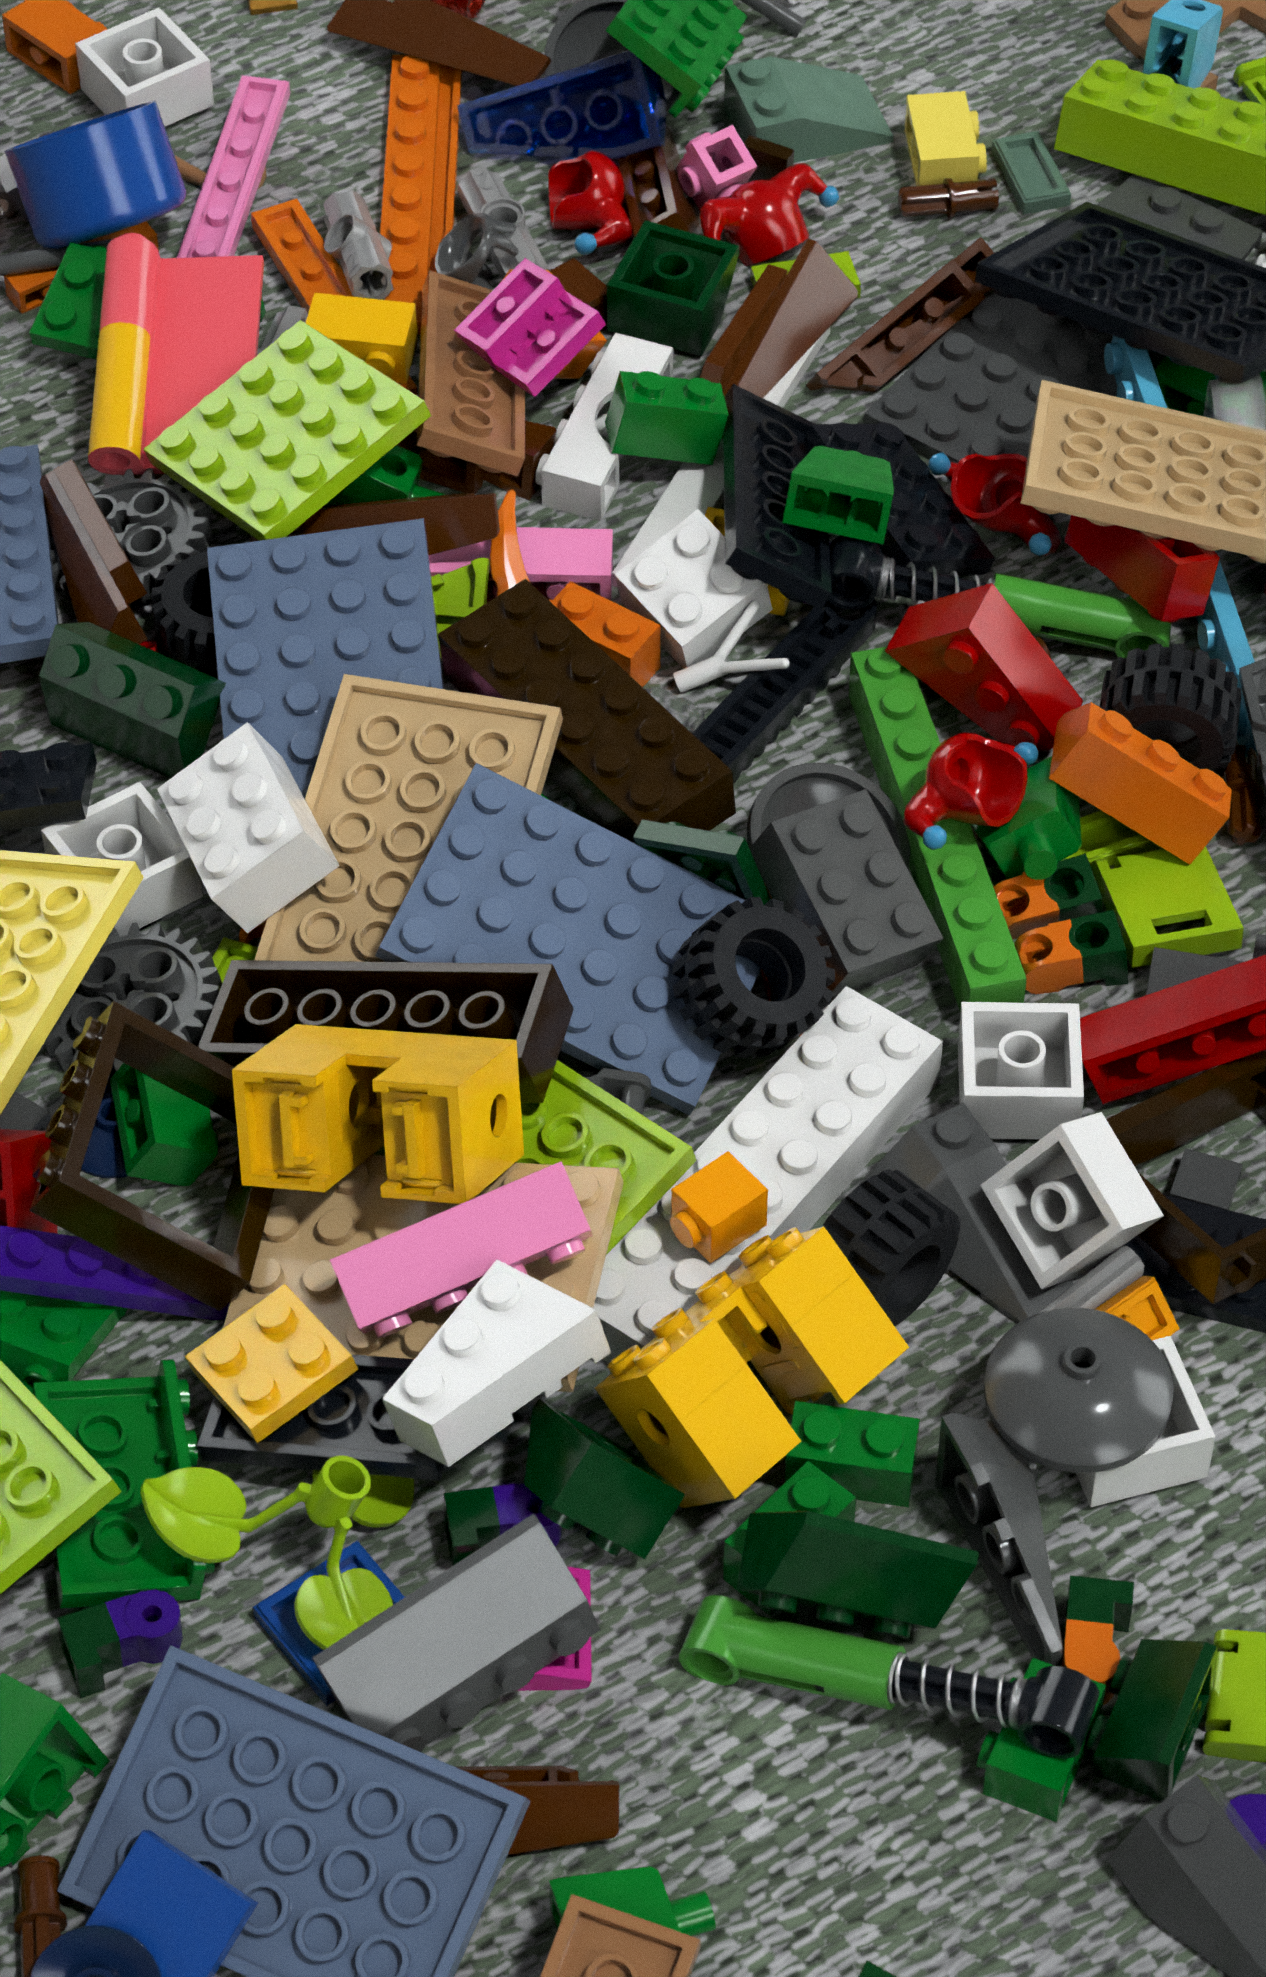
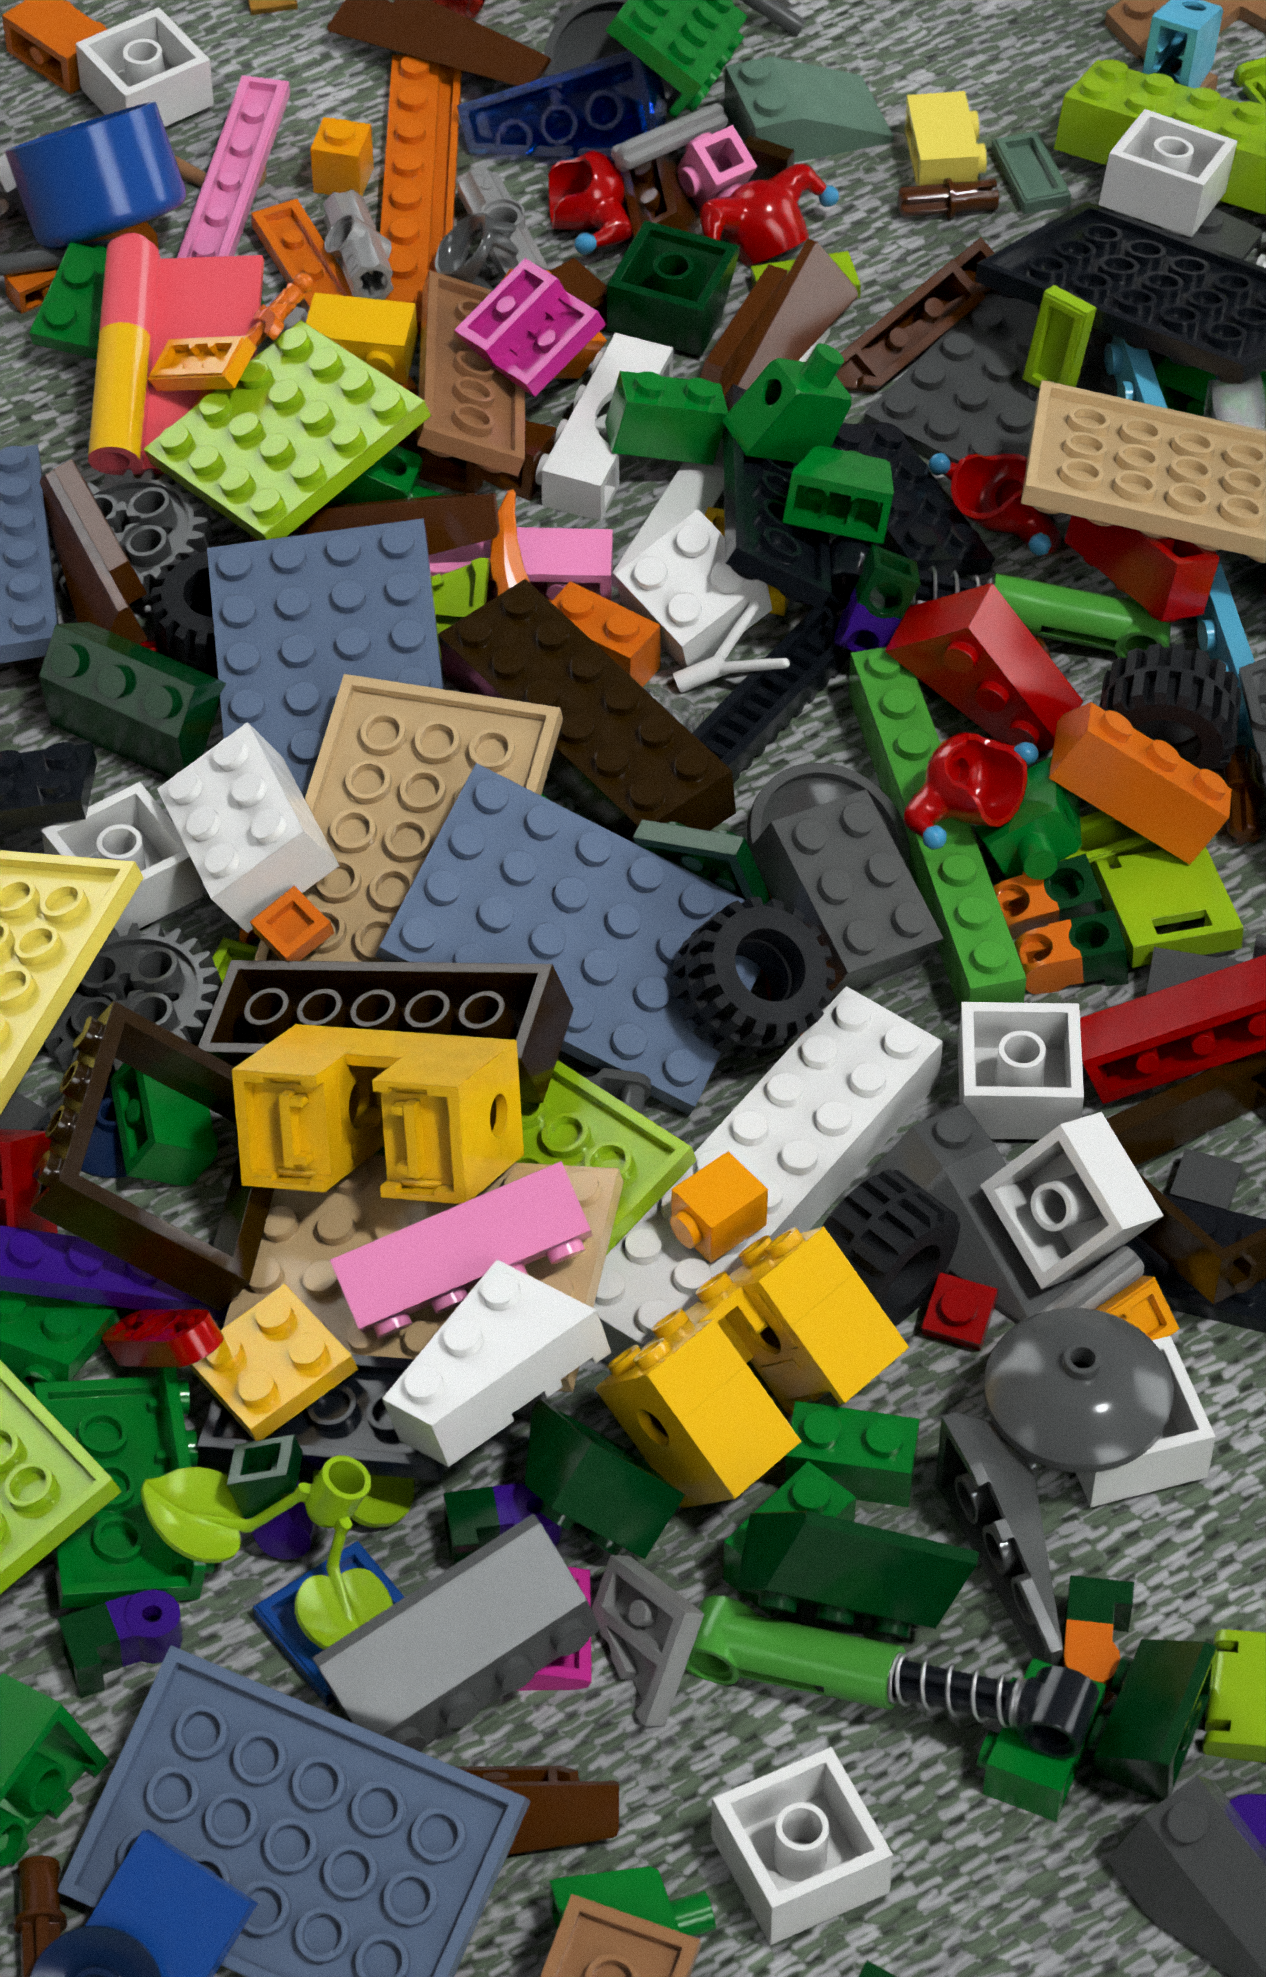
(163, 1338): none -> red beam
(202, 363): none -> light orange plate
(262, 1476): none -> dark green leg
(271, 318): none -> orange piece
(292, 926): none -> orange plate
(341, 156): none -> light orange brick
(647, 1633): none -> light grey wing
(668, 137): none -> light grey axle
(791, 407): none -> green torso
(801, 1845): none -> white brick
(877, 601): none -> dark green leg
(960, 1311): none -> red plate
(1059, 339): none -> lime tile
(1167, 173): none -> white brick

